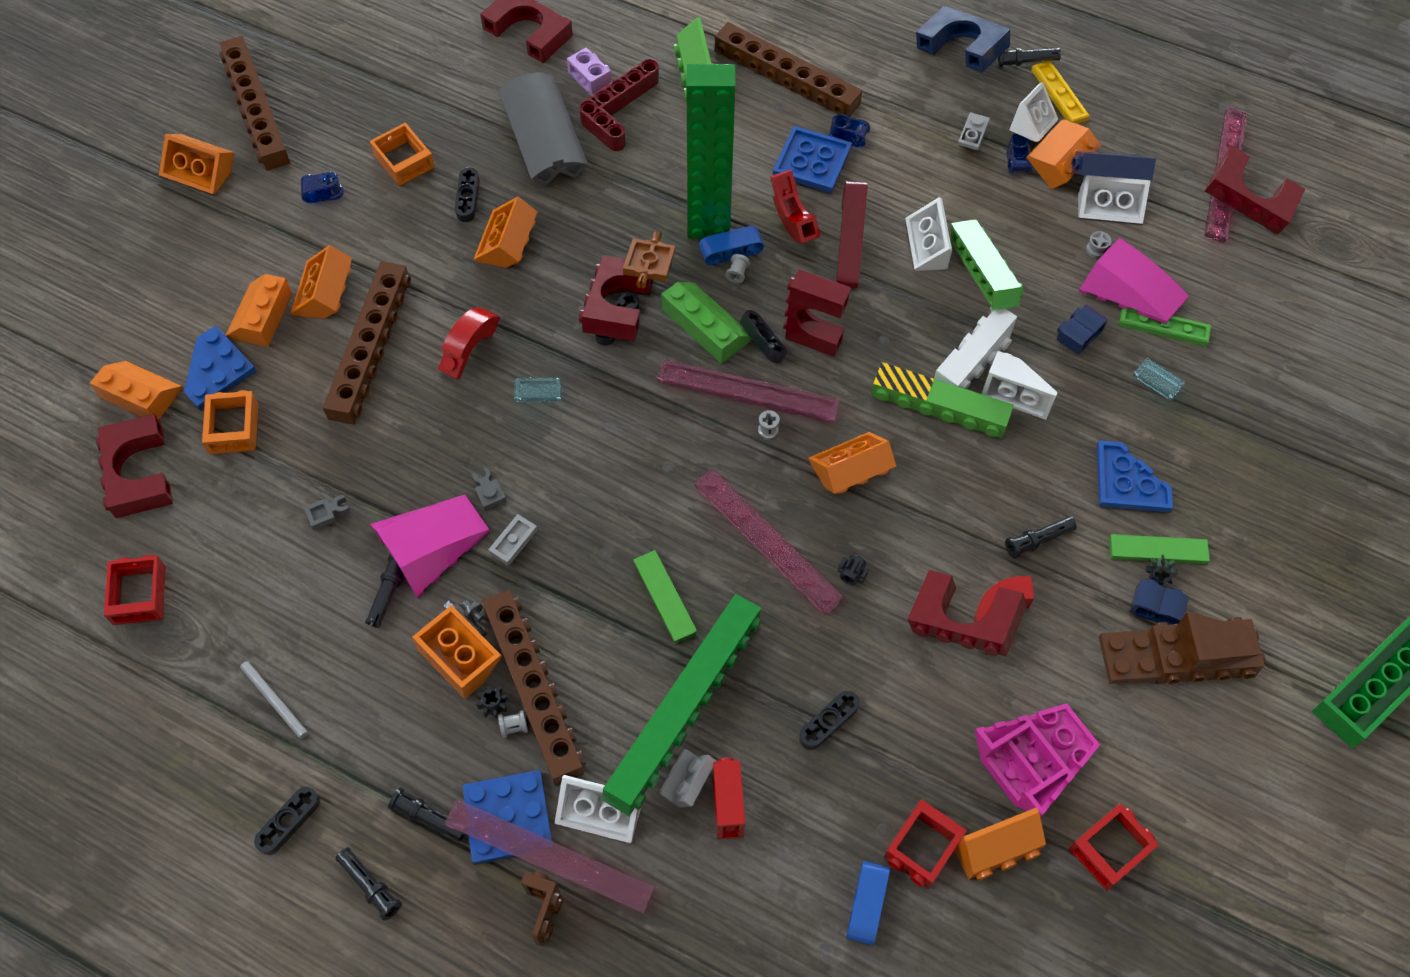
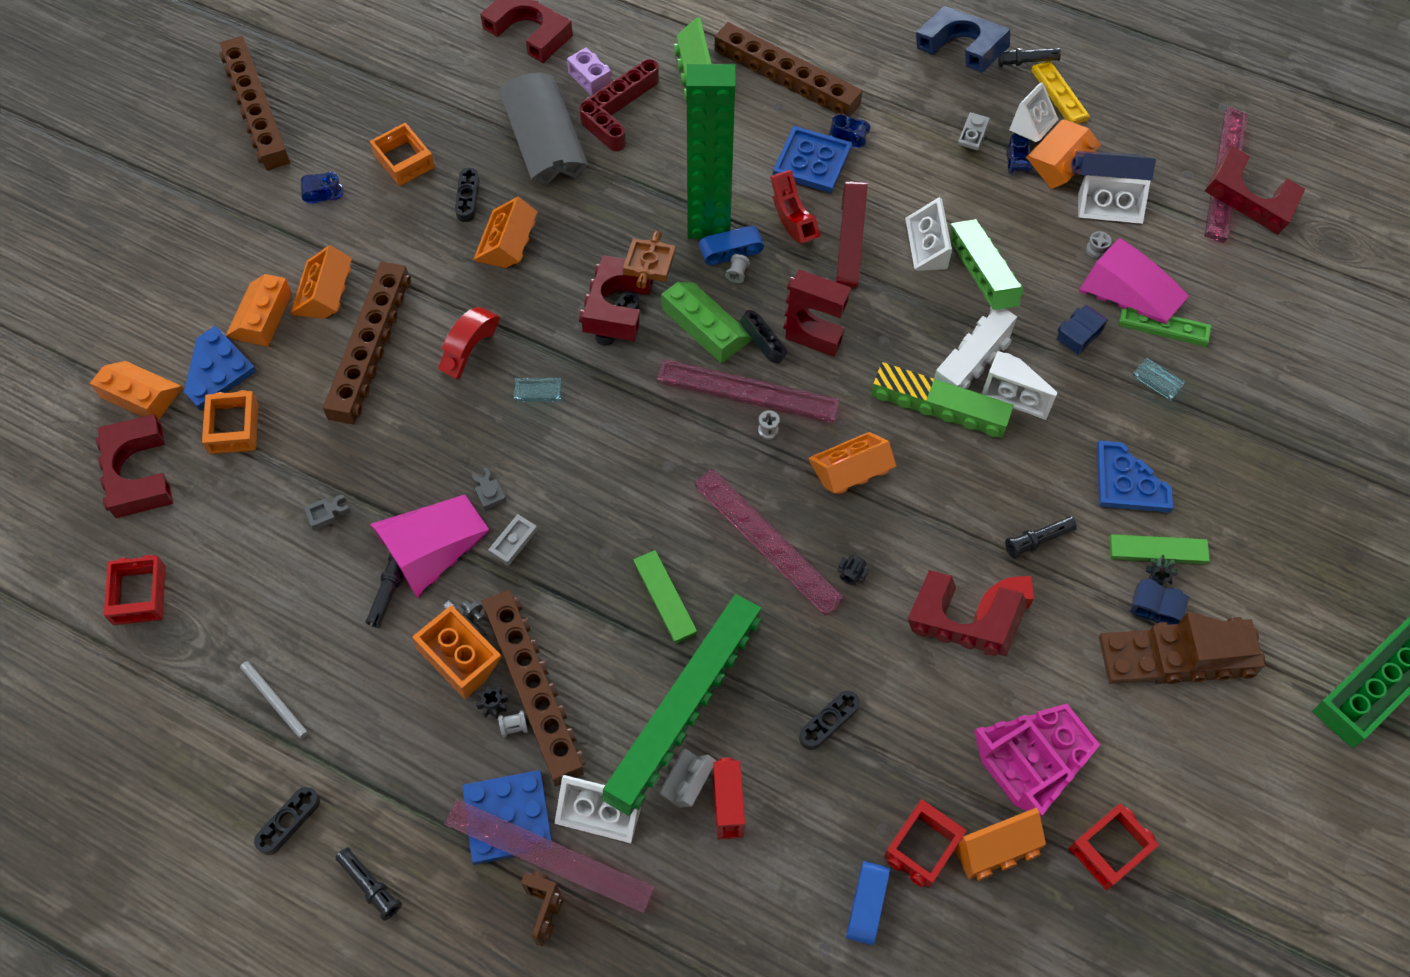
(195, 162): orange slope -> none
(417, 810): black pin -> none

